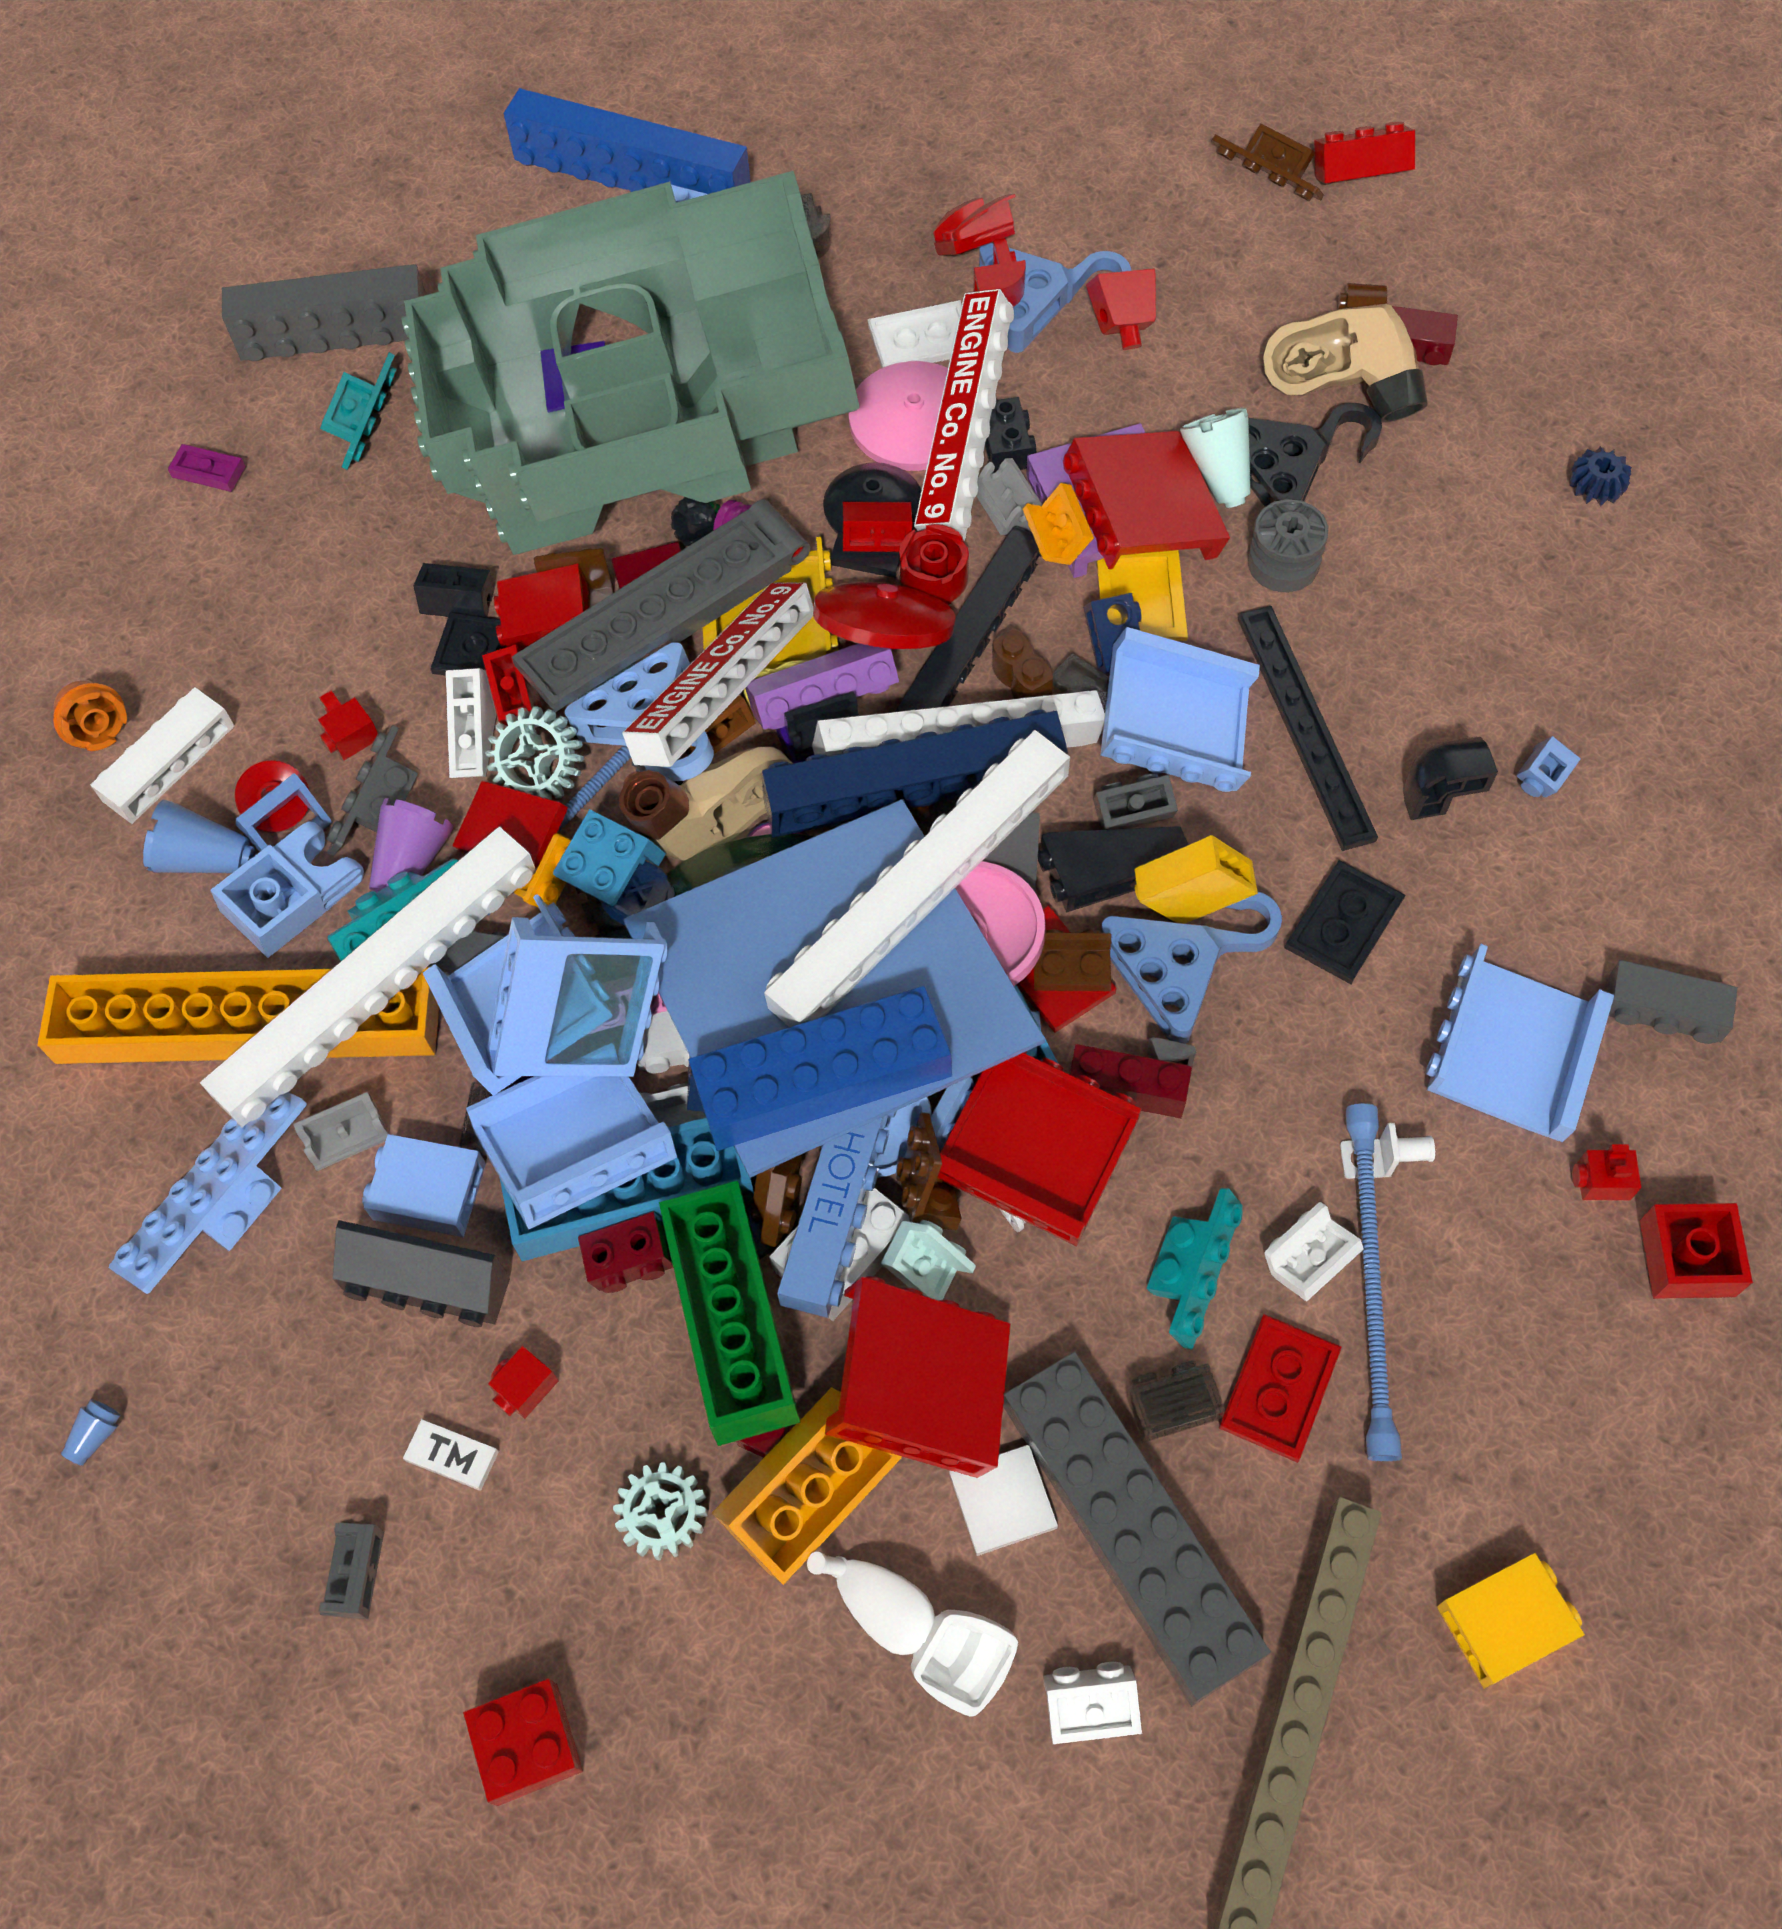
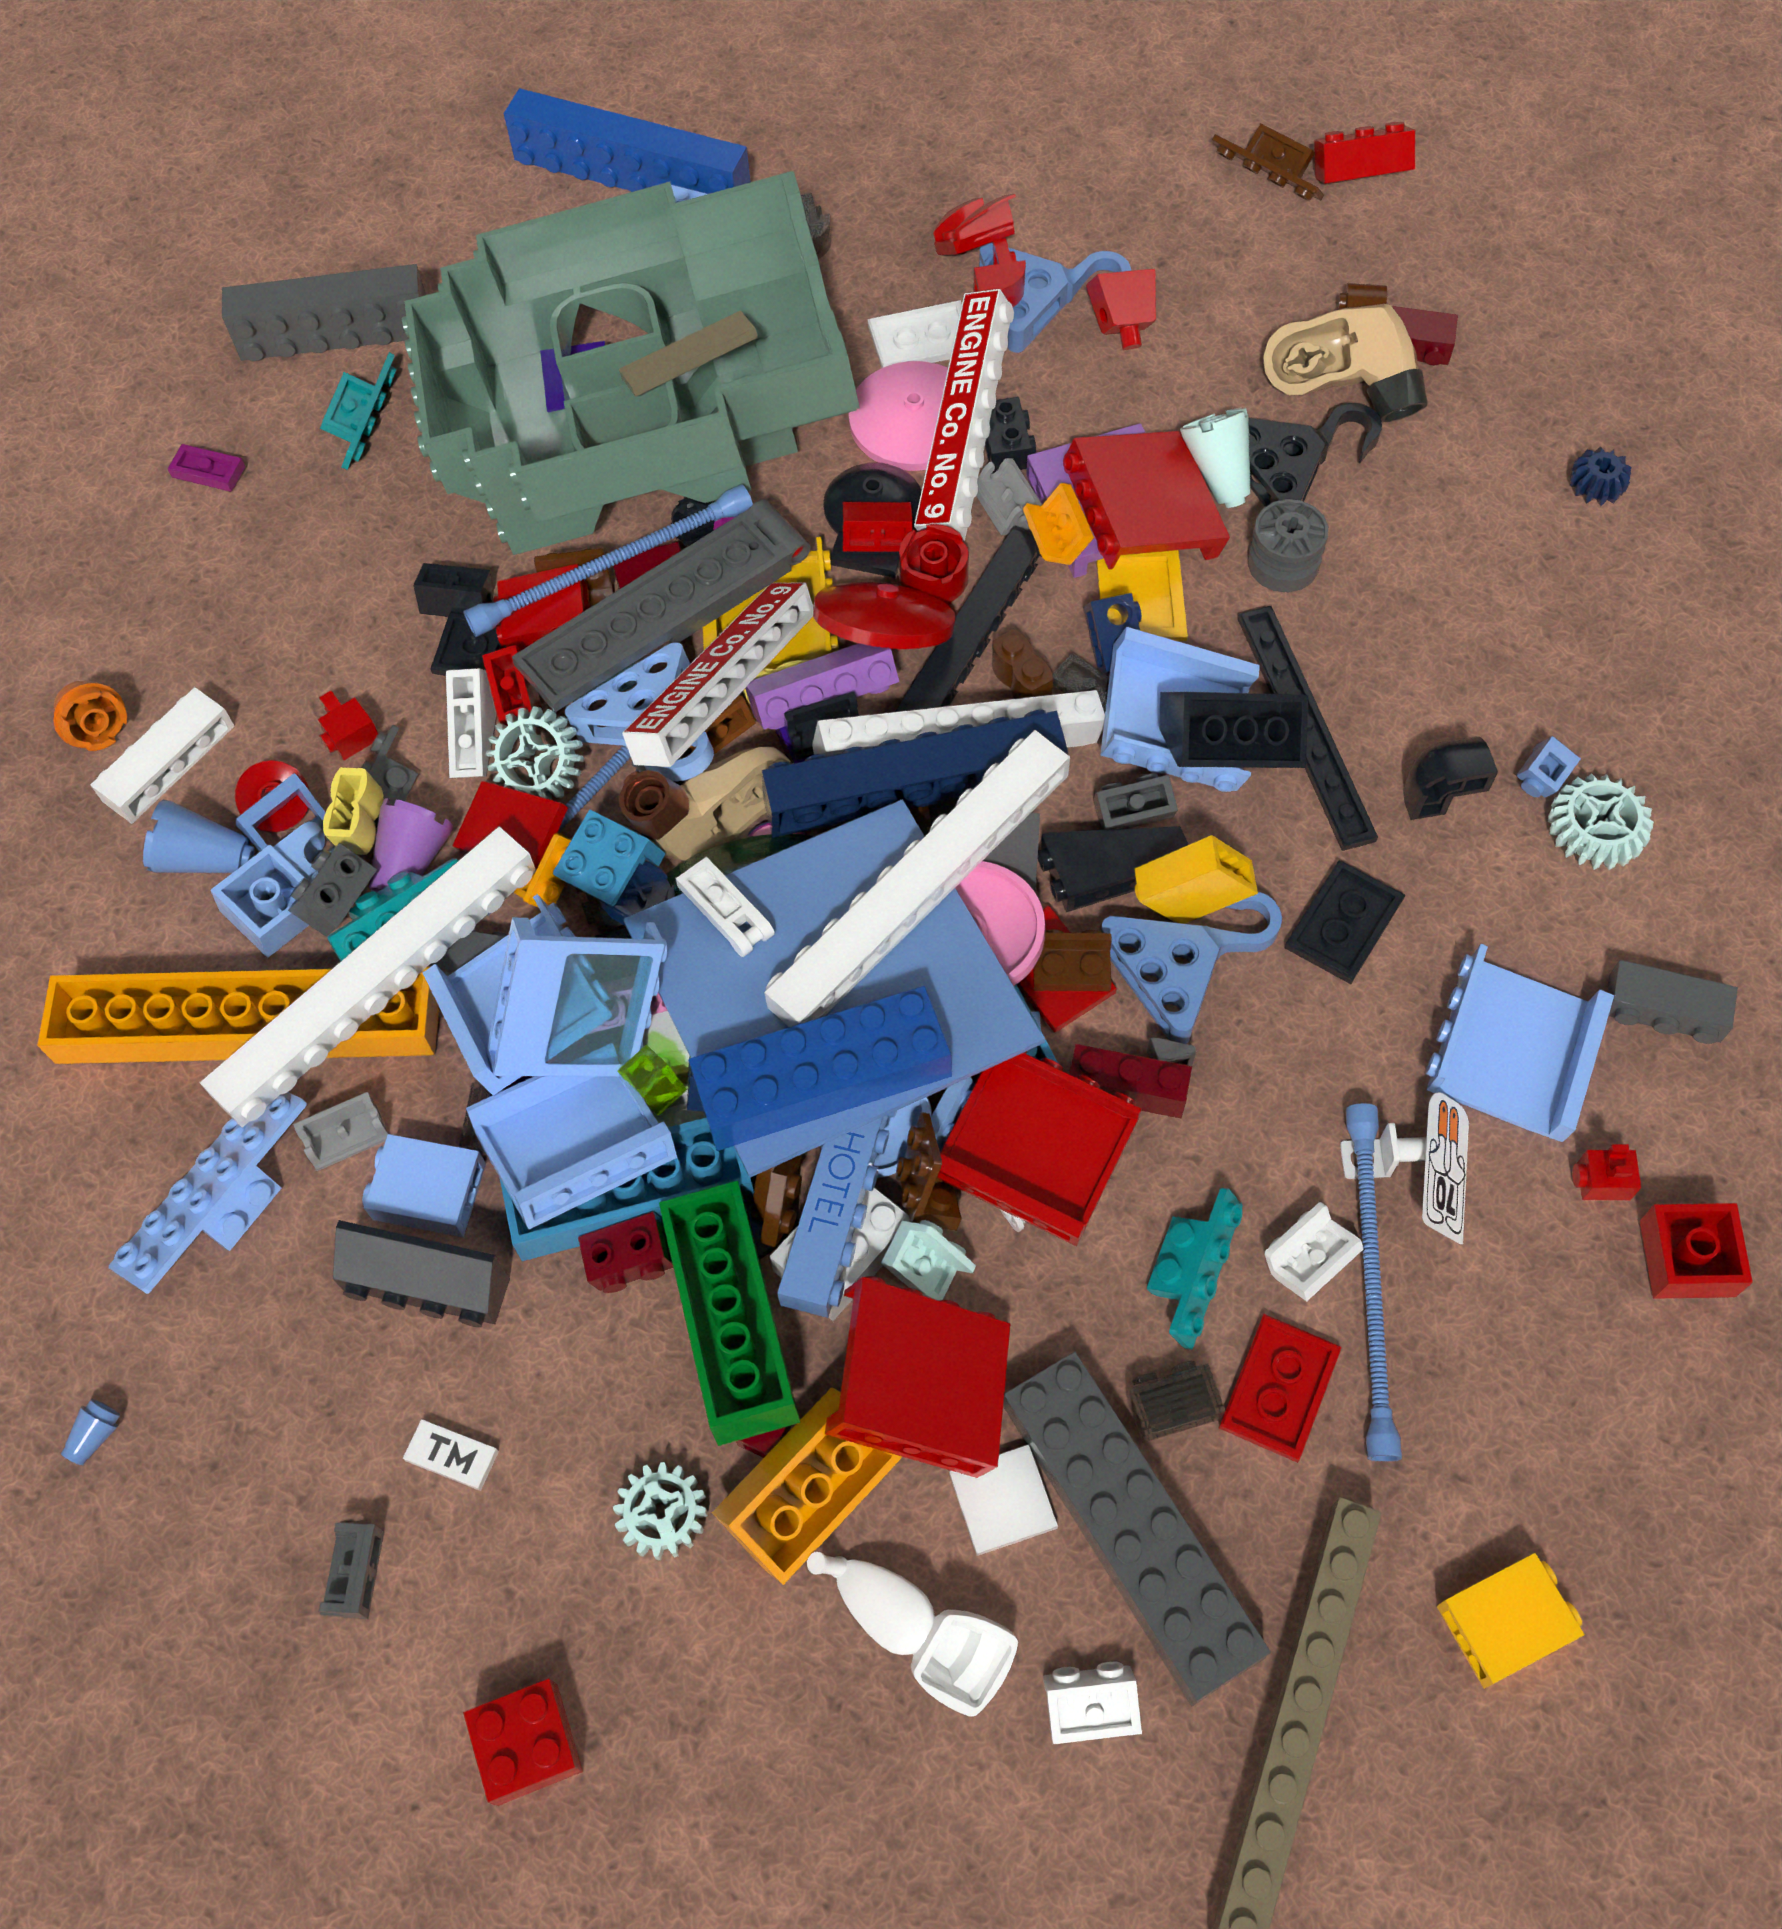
(331, 889): none -> dark grey brick
(353, 810): none -> light yellow brick
(487, 616): none -> medium blue hose
(521, 1383): red brick -> none
(652, 1079): none -> clear neon green panel
(688, 353): none -> dark tan tile
(724, 906): none -> white plate
(1235, 729): none -> black slope
(1445, 1167): none -> sticker
(1608, 839): none -> light aqua gear

